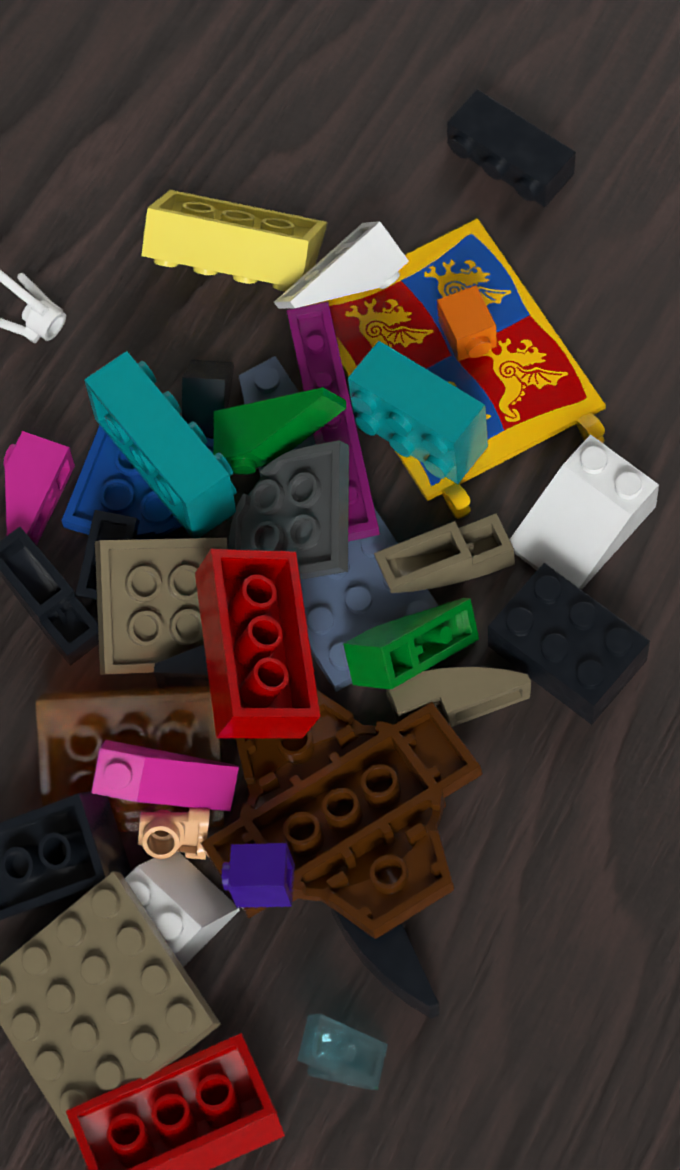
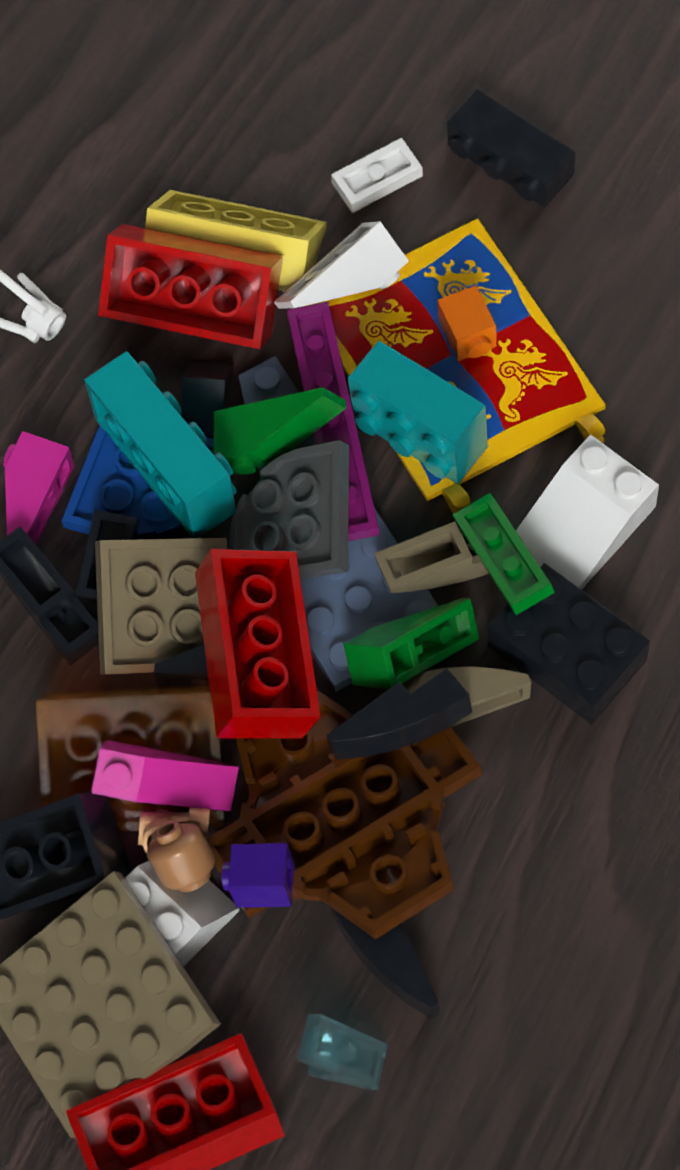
(181, 856): none -> medium nougat head
(190, 286): none -> red brick
(377, 175): none -> white plate
(401, 718): none -> black slope
(503, 554): none -> green plate

